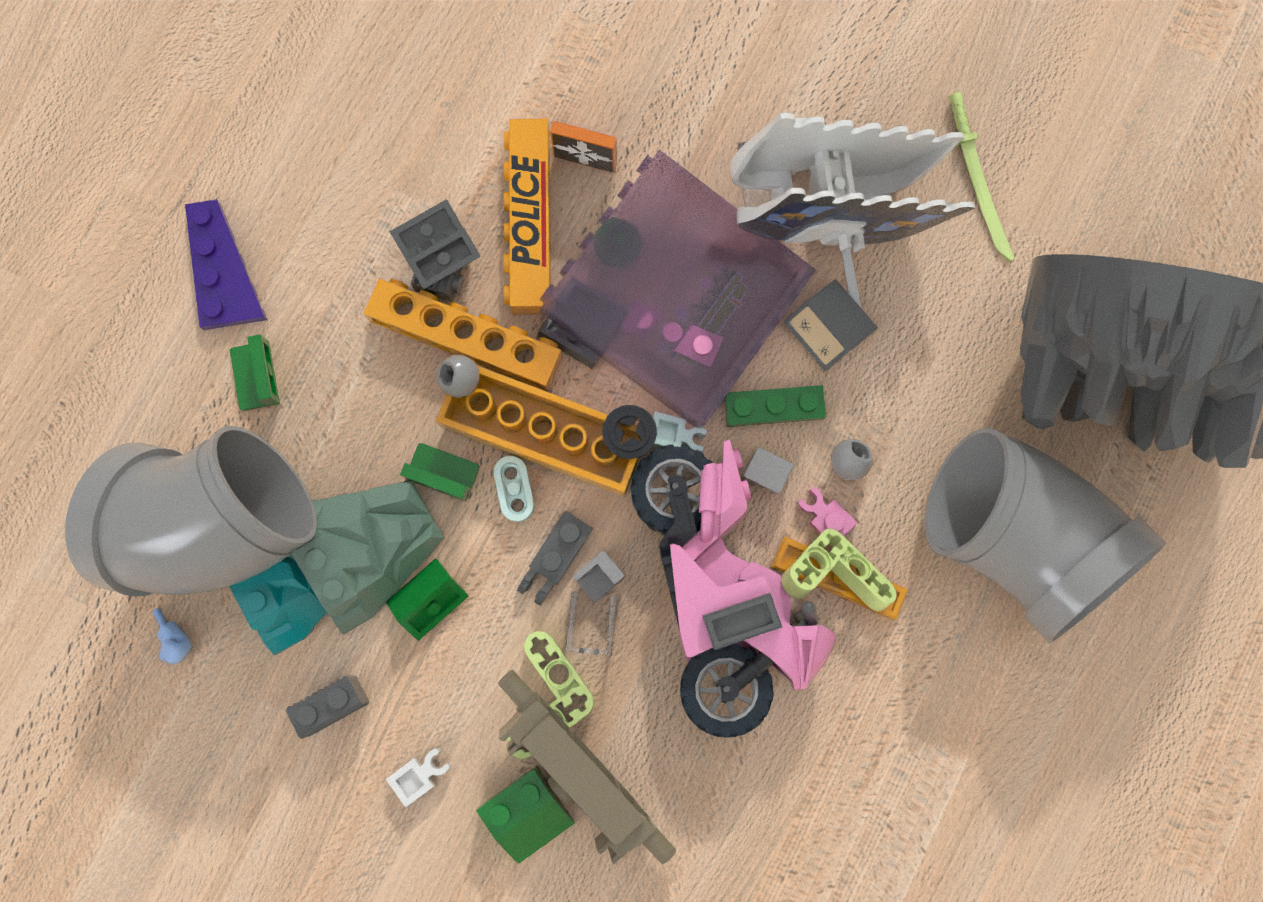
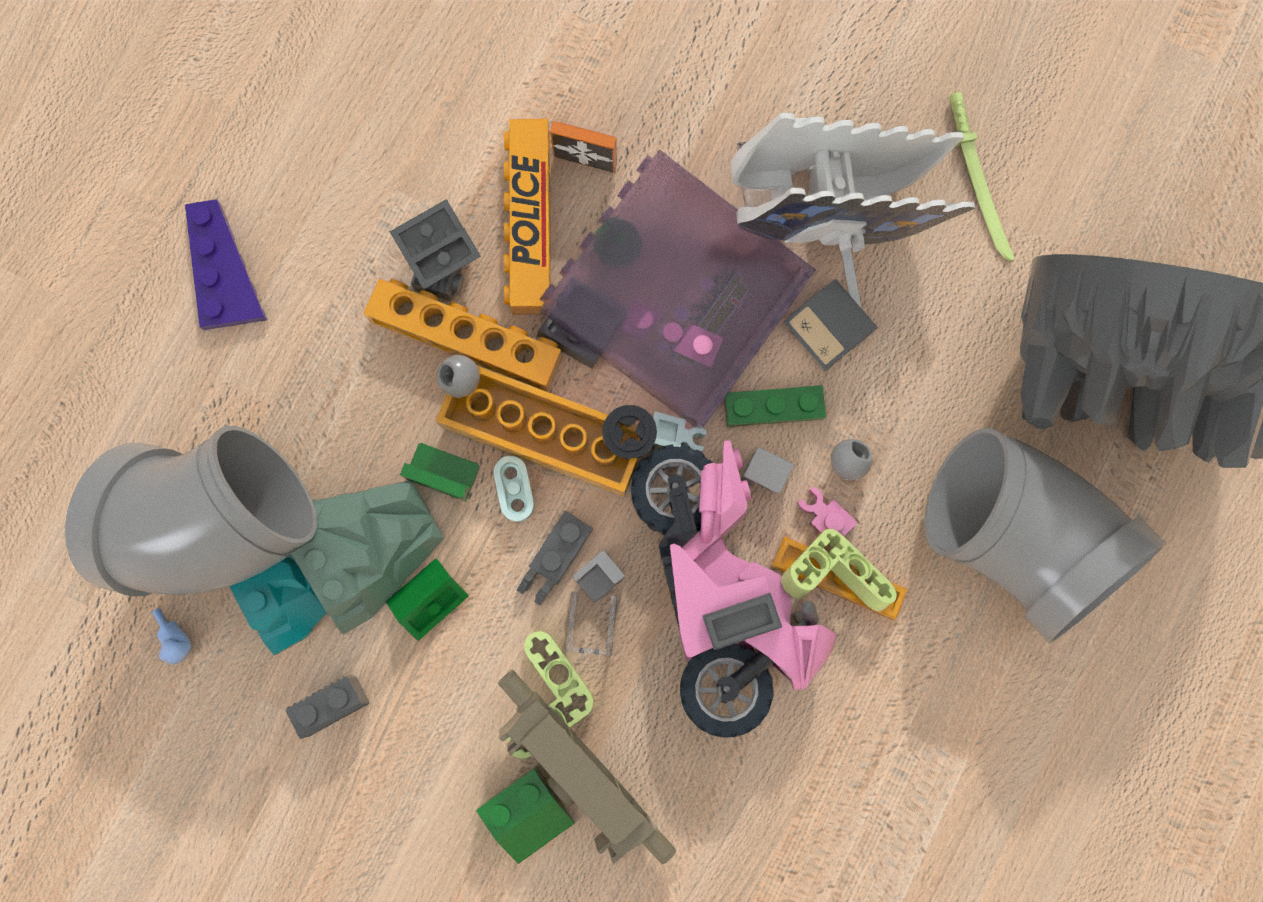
(254, 374): green panel -> none
(414, 779): white plate -> none

